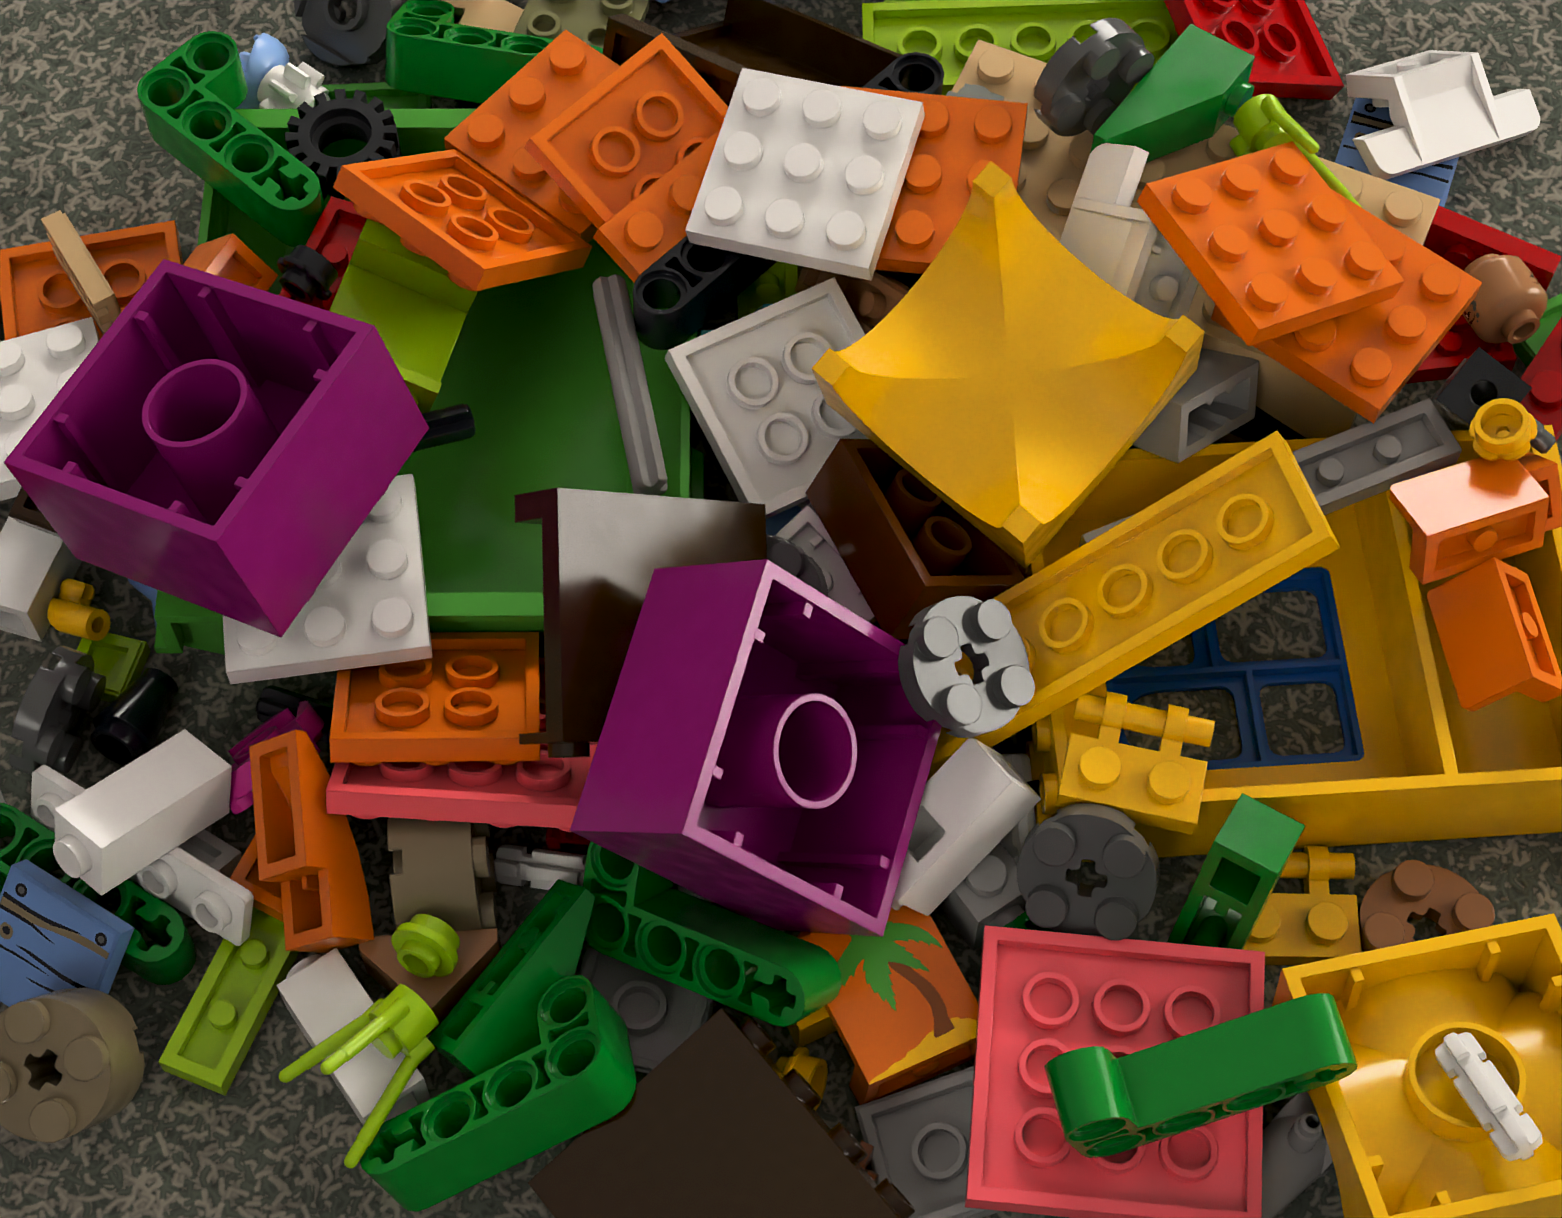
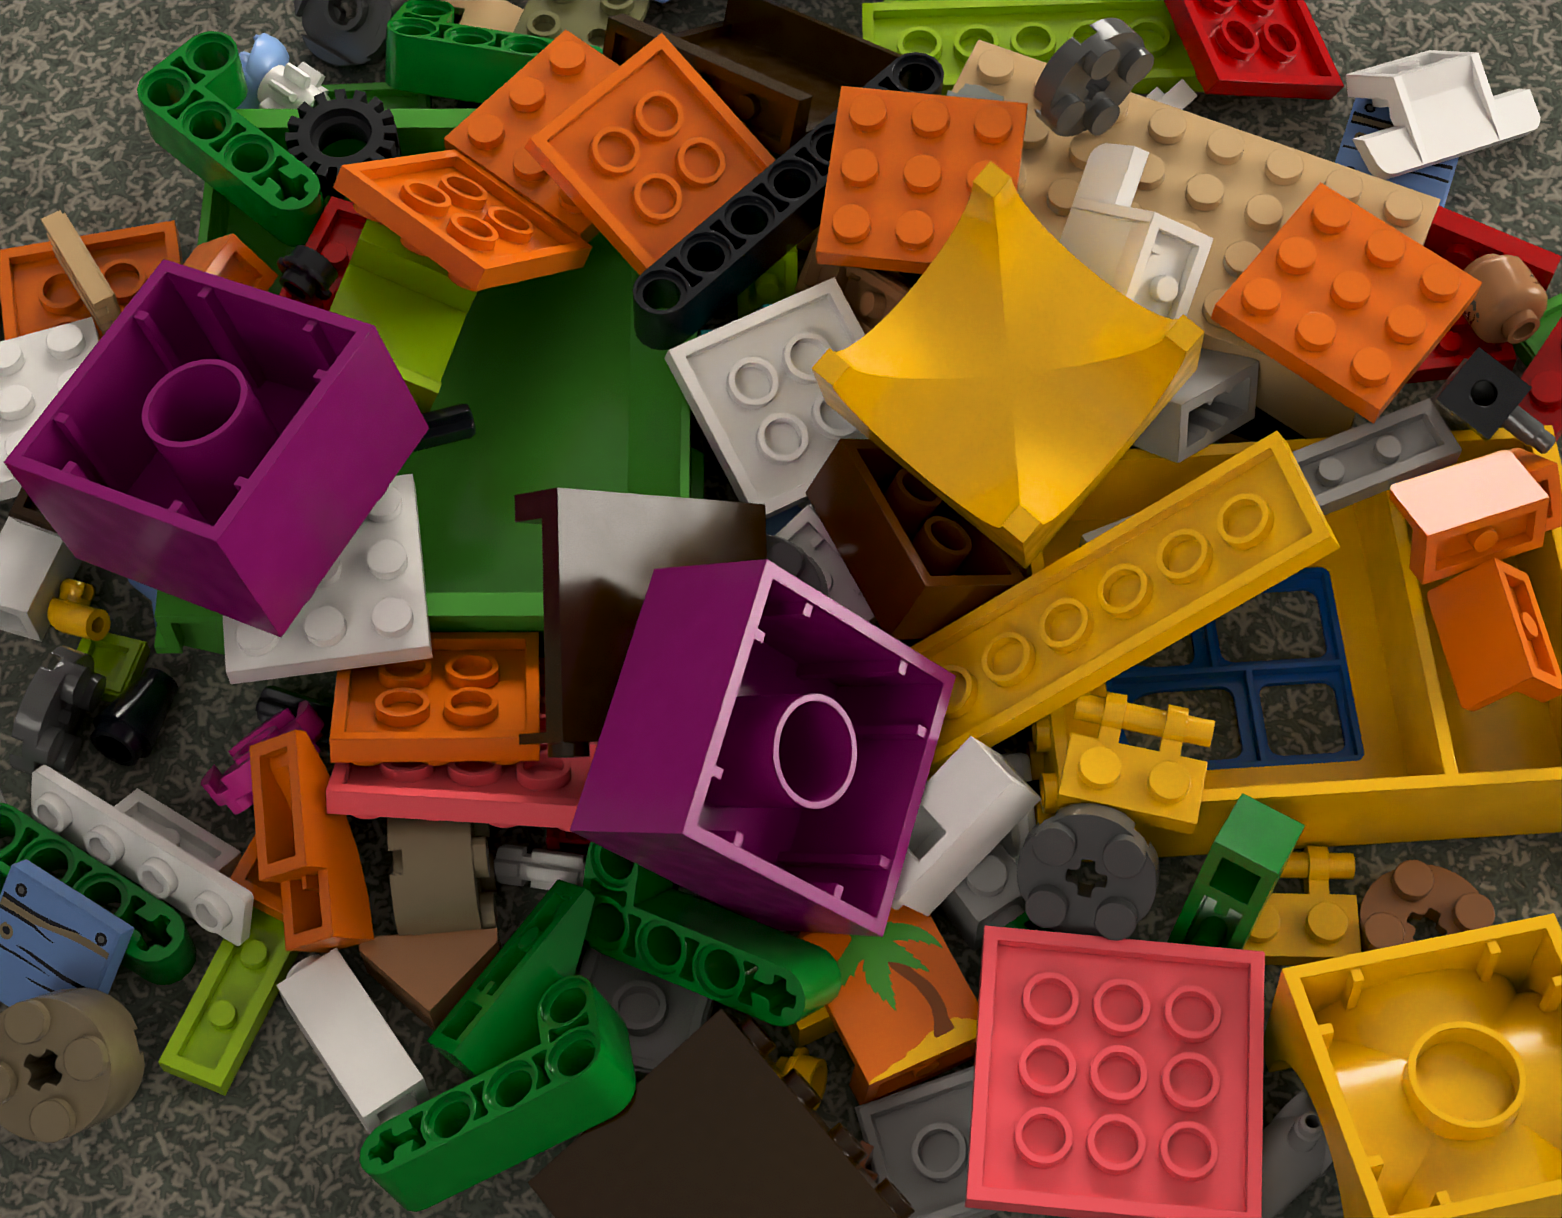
(141, 812): white brick -> none
(393, 1027): lime plant -> none
(426, 946): lime plate -> none
(629, 386): light grey axle -> none
(657, 216): orange plate -> none
(806, 173): white plate -> none
(998, 658): plate -> none
(1182, 96): green slope -> none
(1199, 1077): green beam -> none
(1266, 124): lime plant -> none
(1270, 242): orange plate -> none
(1488, 1096): white axle -> none
(1498, 416): yellow plate -> none

